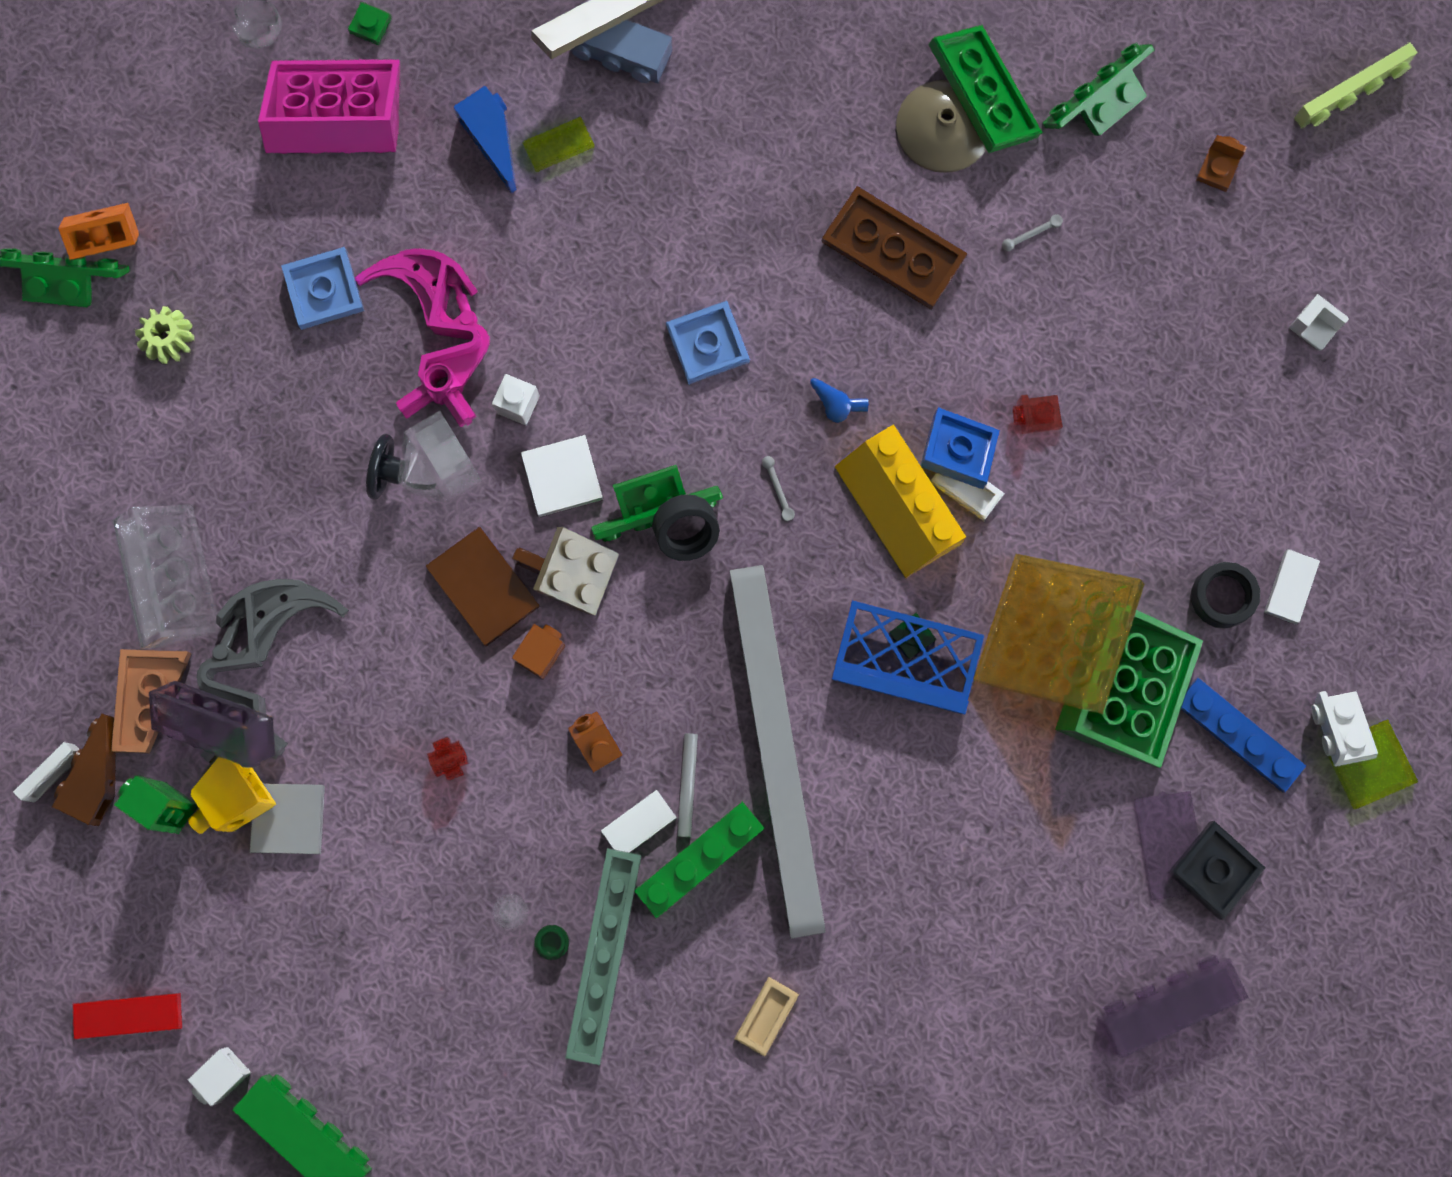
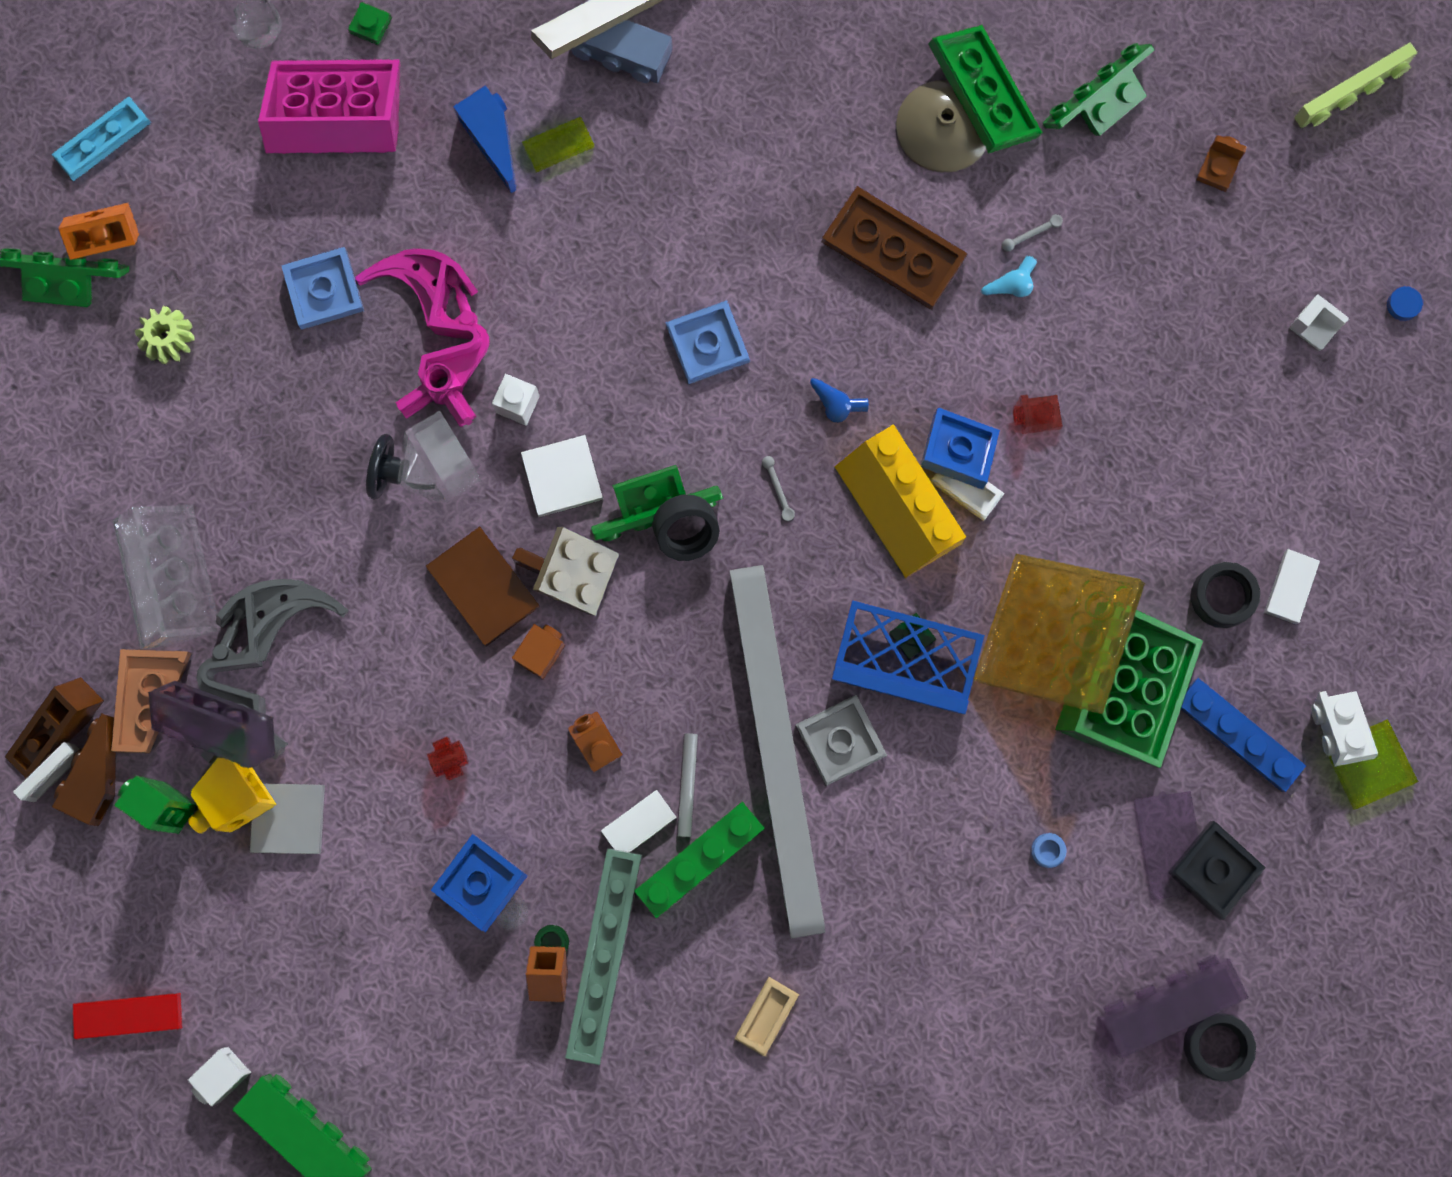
(56, 721): none -> reddish brown slope
(101, 138): none -> medium azure tile
(479, 883): none -> blue plate
(547, 974): none -> dark orange brick
(841, 740): none -> light grey tile
(1014, 282): none -> medium azure animal
(1048, 850): none -> medium blue tile
(1247, 1048): none -> black tyre
(1404, 303): none -> blue tile

